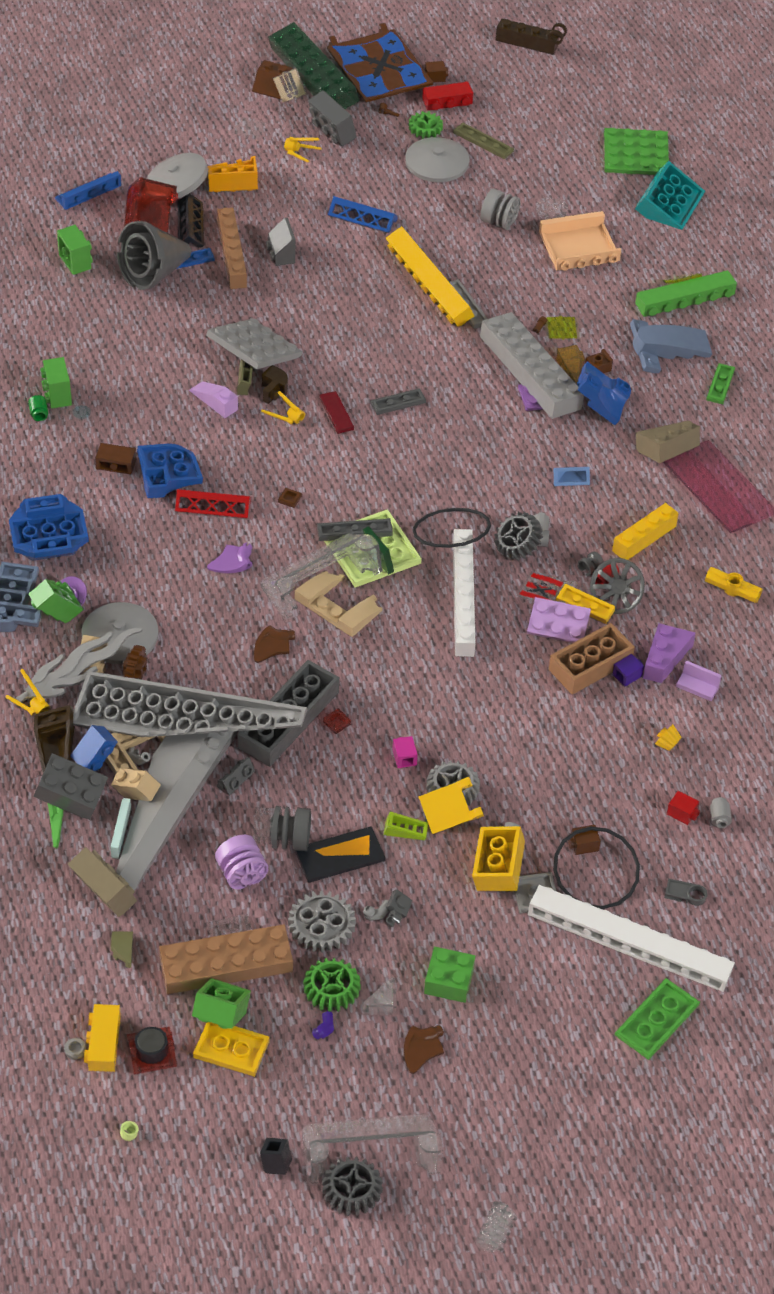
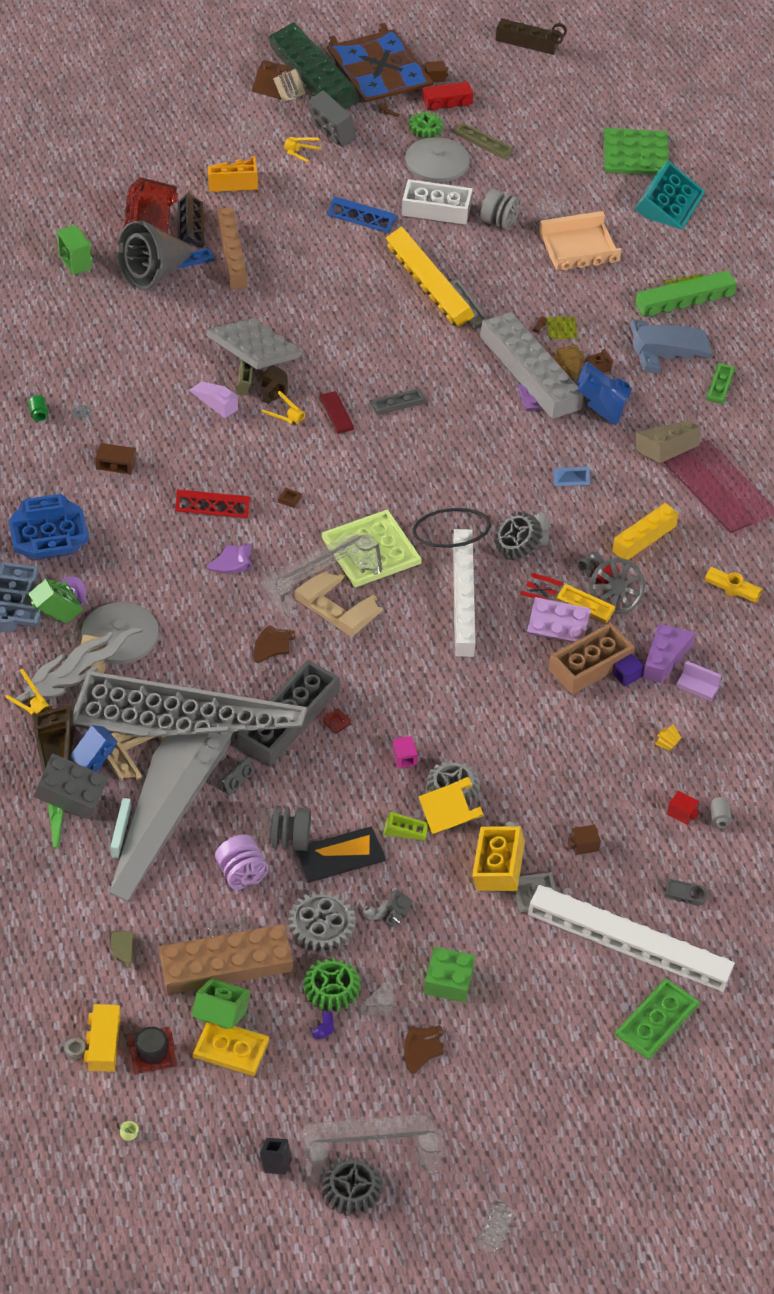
(56, 382): bright green brick -> none
(89, 190): blue fence -> none
(103, 881): dark tan brick -> none
(135, 663): reddish brown gear -> none
(135, 784): tan brick -> none
(136, 758): light grey arm -> none
(167, 468): blue slope -> none
(182, 170): light grey dish -> none
(282, 243): dark grey slope -> none
(335, 530): dark grey tile -> none
(386, 560): dark green tile -> none
(437, 201): none -> white brick
(612, 833): black piece -> none

